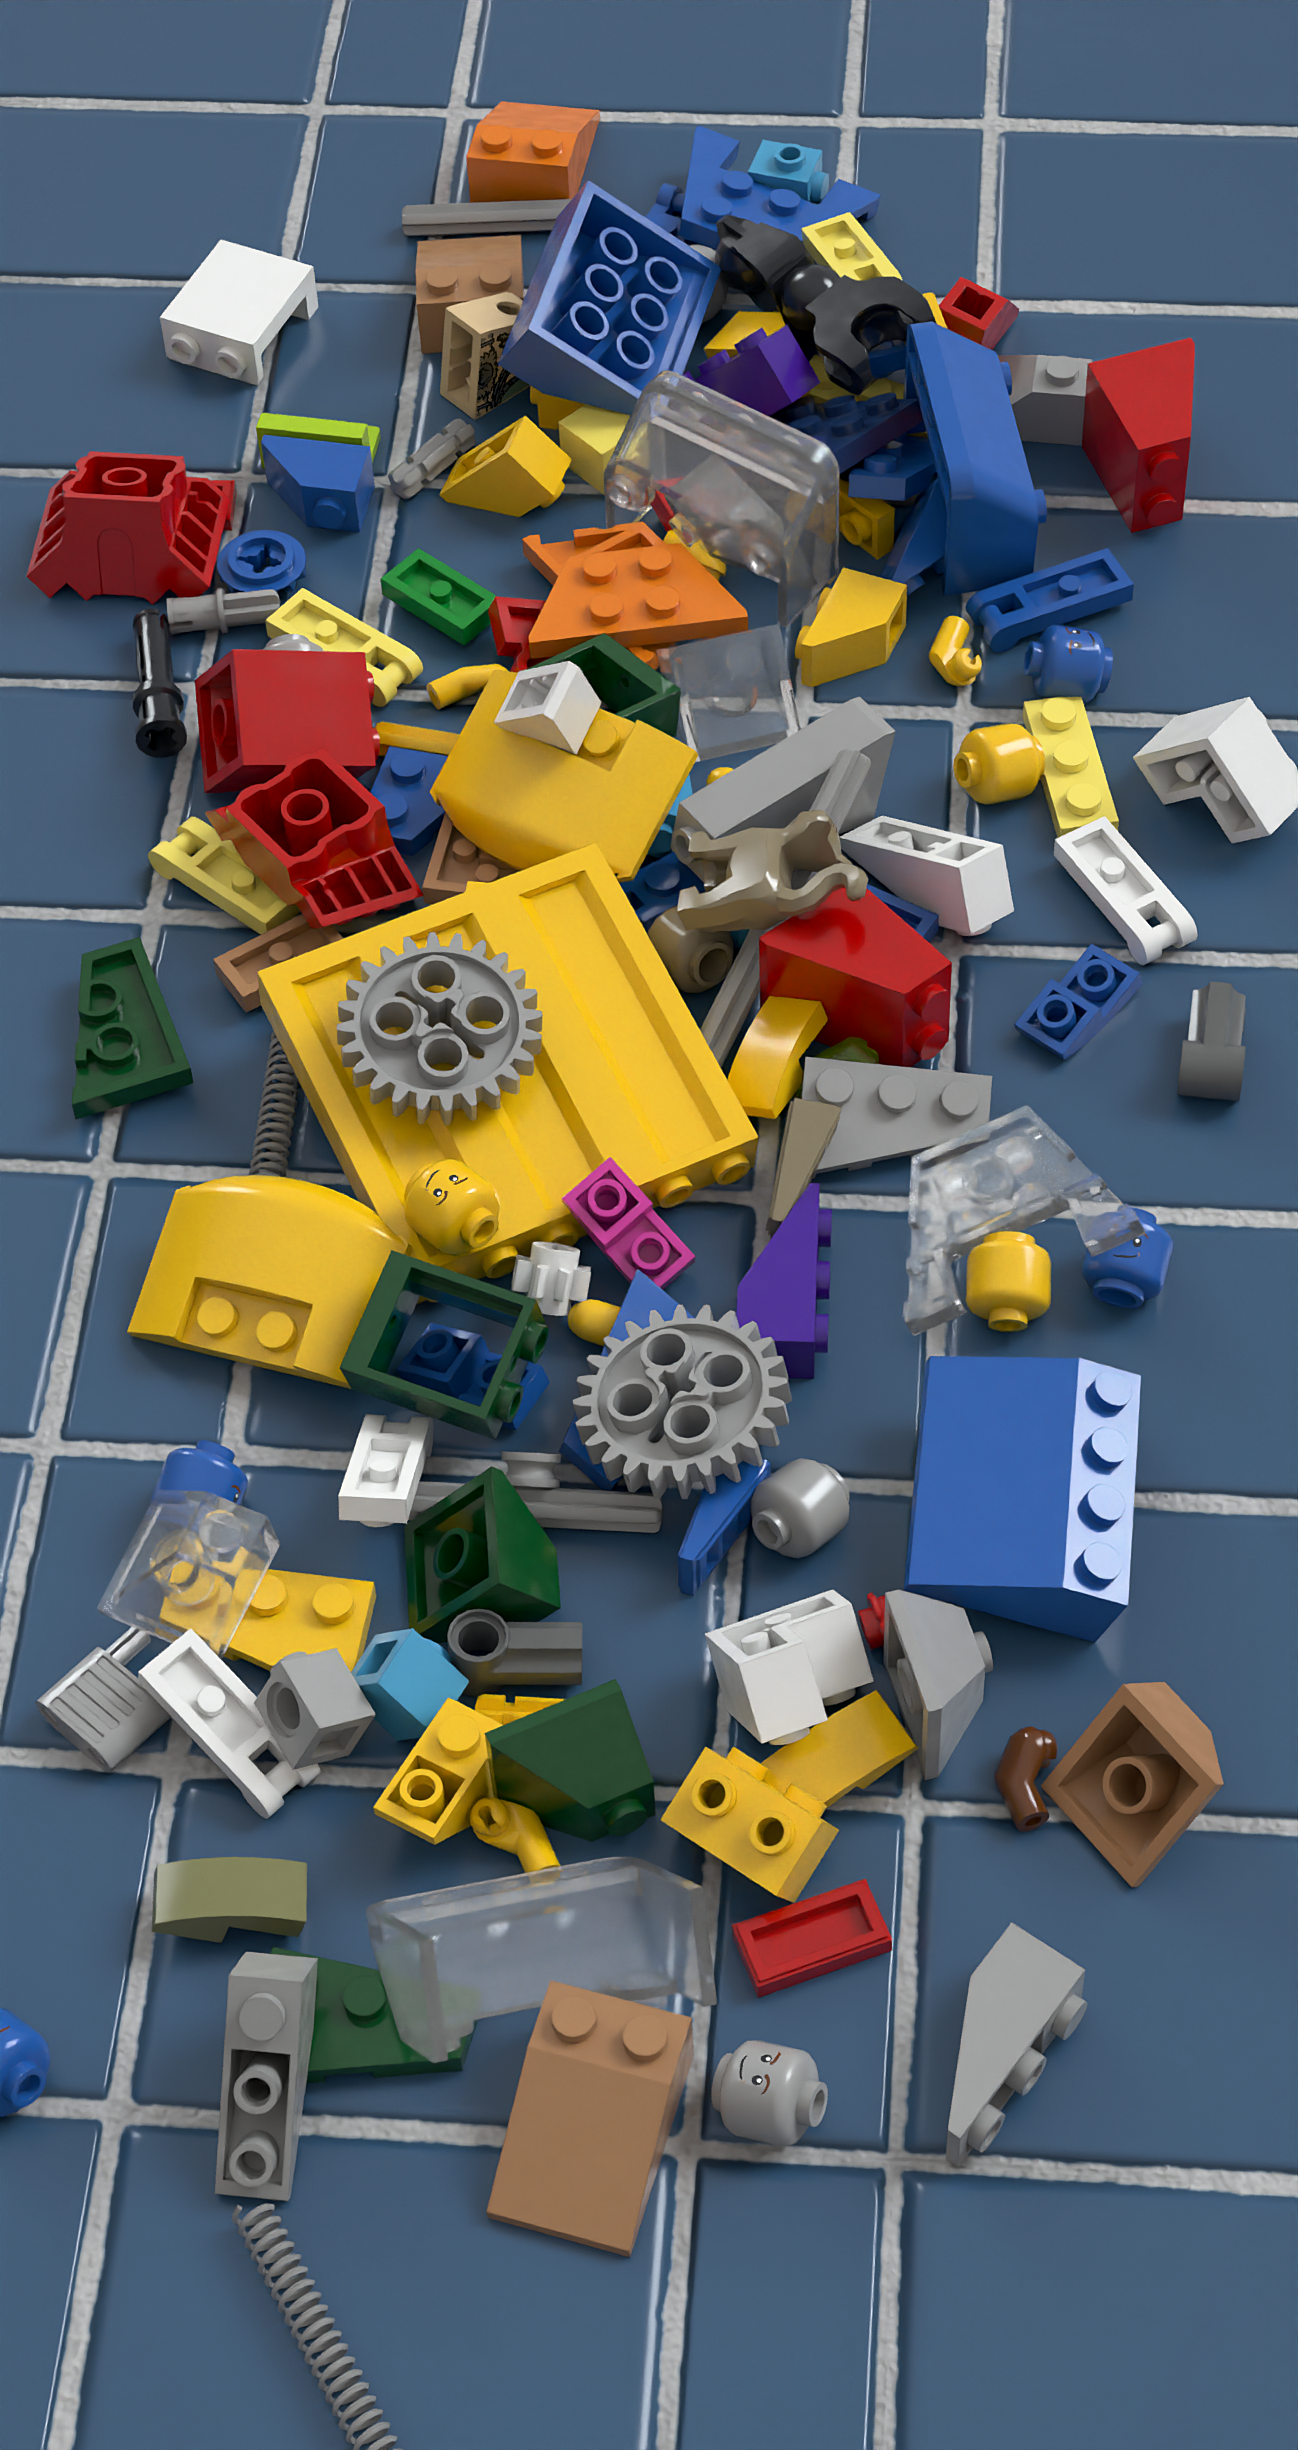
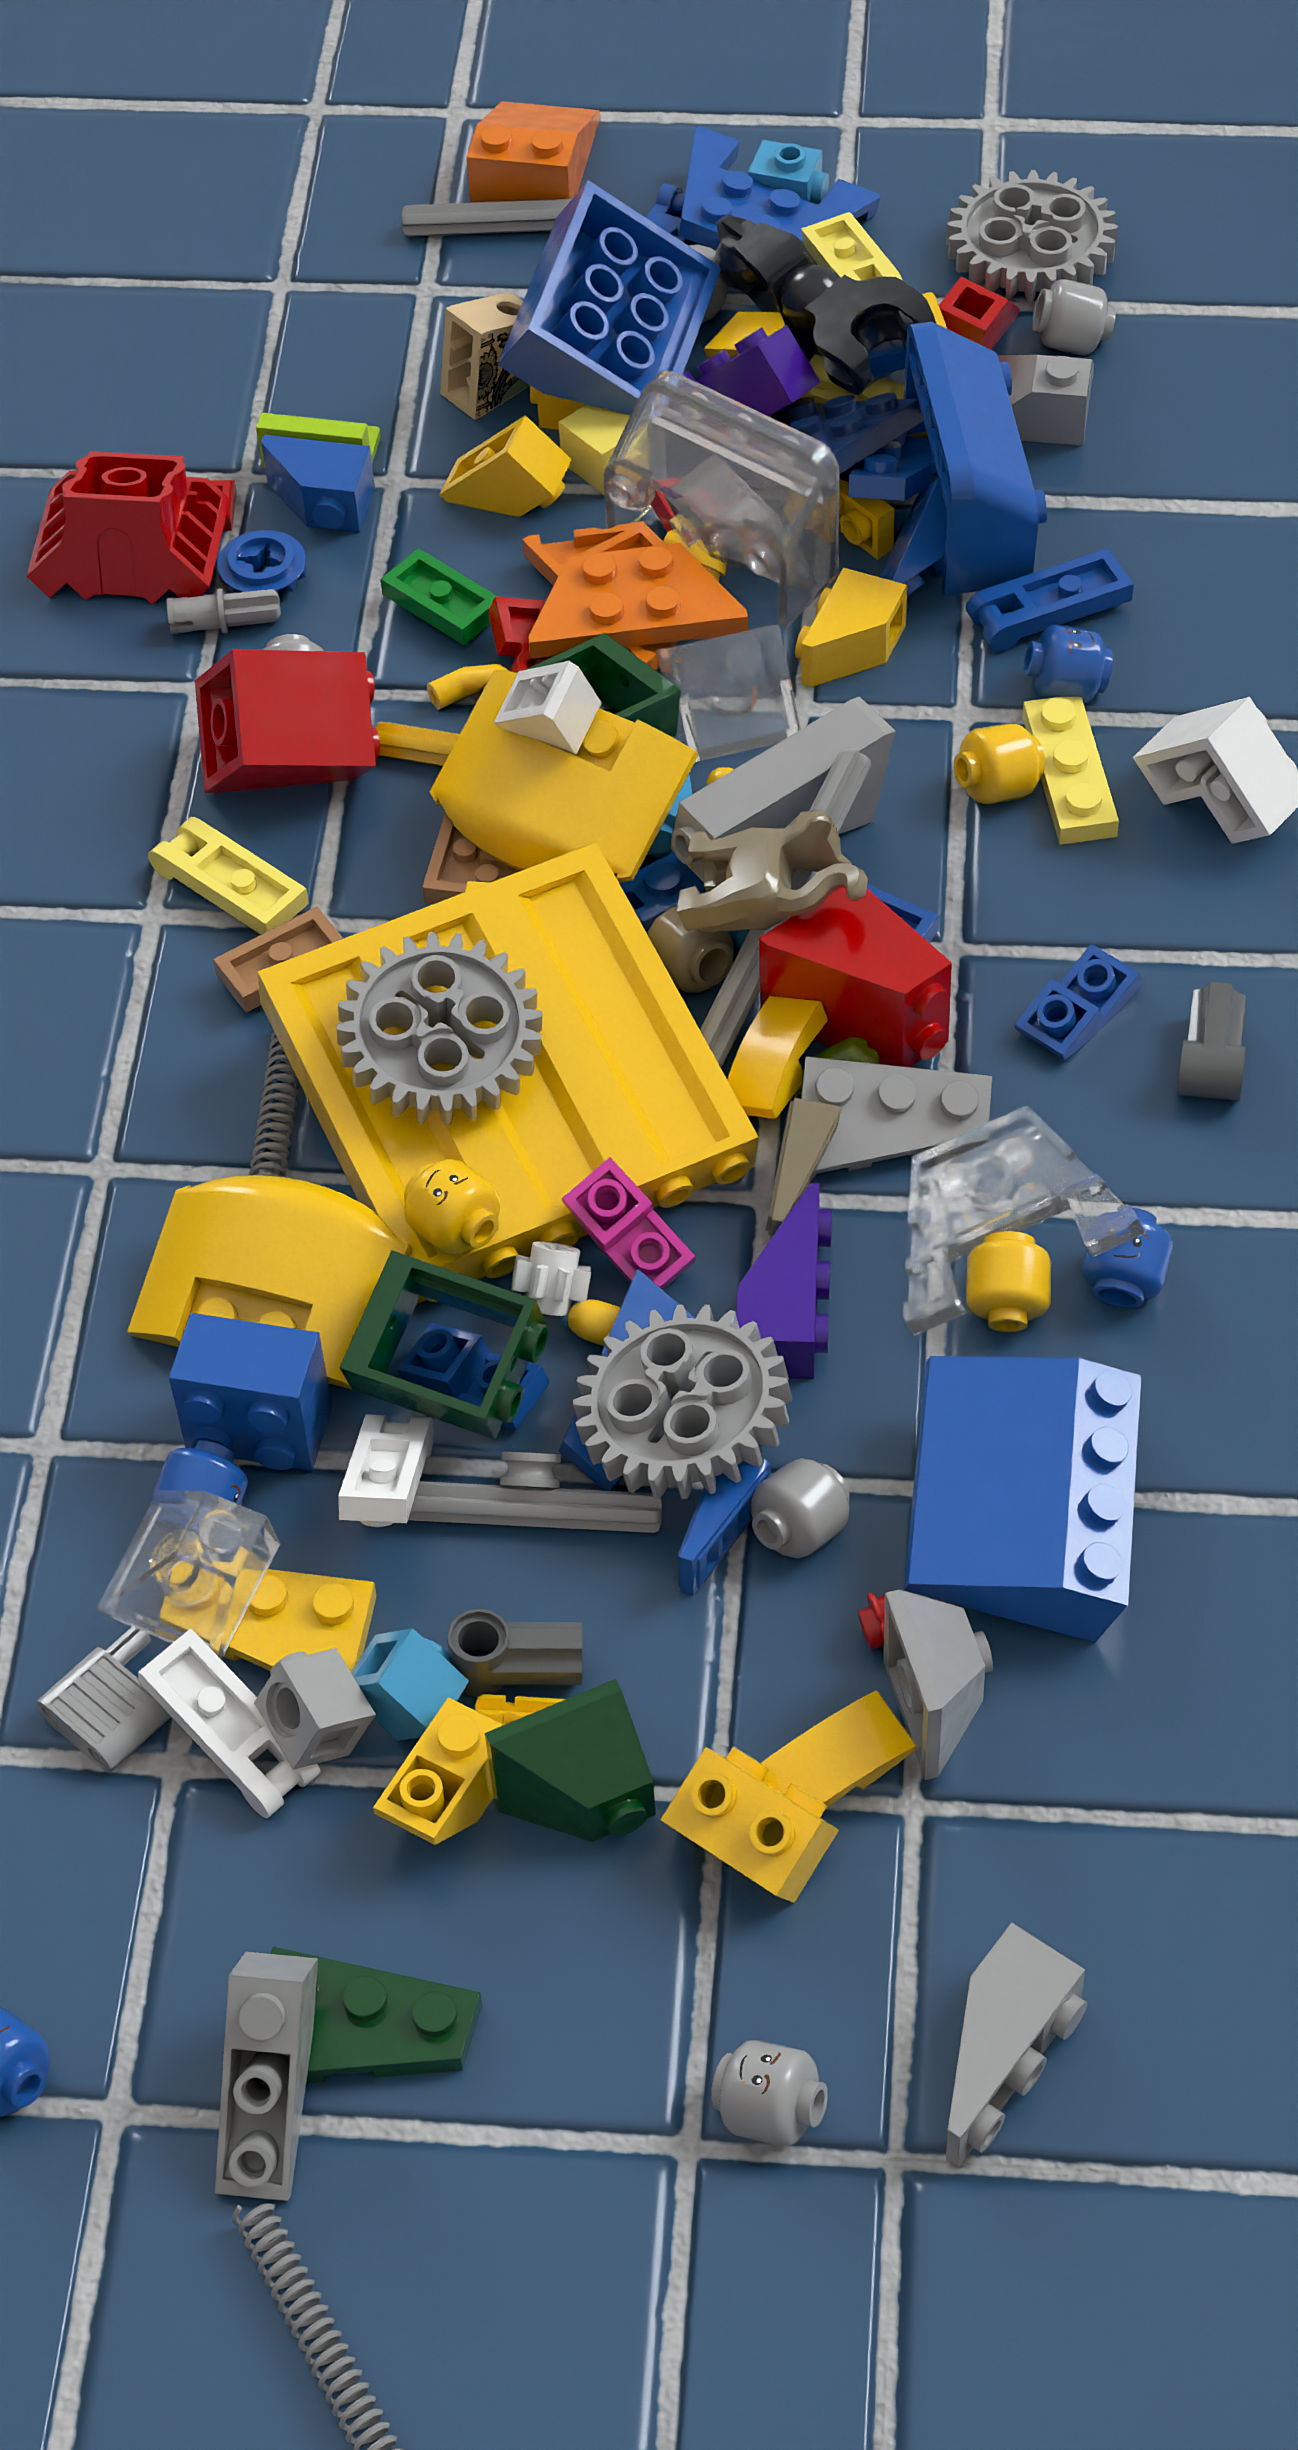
(125, 1032): dark green wing -> none
(157, 698): black pin -> none
(217, 1893): olive slope -> none
(236, 309): white panel -> none
(252, 1390): none -> blue brick
(318, 842): red slope -> none
(339, 631): light yellow plate -> none
(404, 791): blue wing -> none
(432, 458): light grey axle -> none
(462, 272): medium nougat slope -> none
(478, 1554): dark green slope -> none
(501, 1940): clear windscreen -> none
(513, 1830): yellow arm -> none
(591, 2117): medium nougat slope -> none
(789, 1665): white brick -> none
(811, 1938): red tile -> none
(936, 870): white slope -> none
(950, 657): yellow arm -> none
(1016, 1772): reddish brown arm -> none
(1031, 234): none -> light grey gear
(1073, 317): none -> light grey head
(1125, 889): white plate -> none
(1137, 1777): medium nougat slope -> none
(1141, 430): red slope -> none

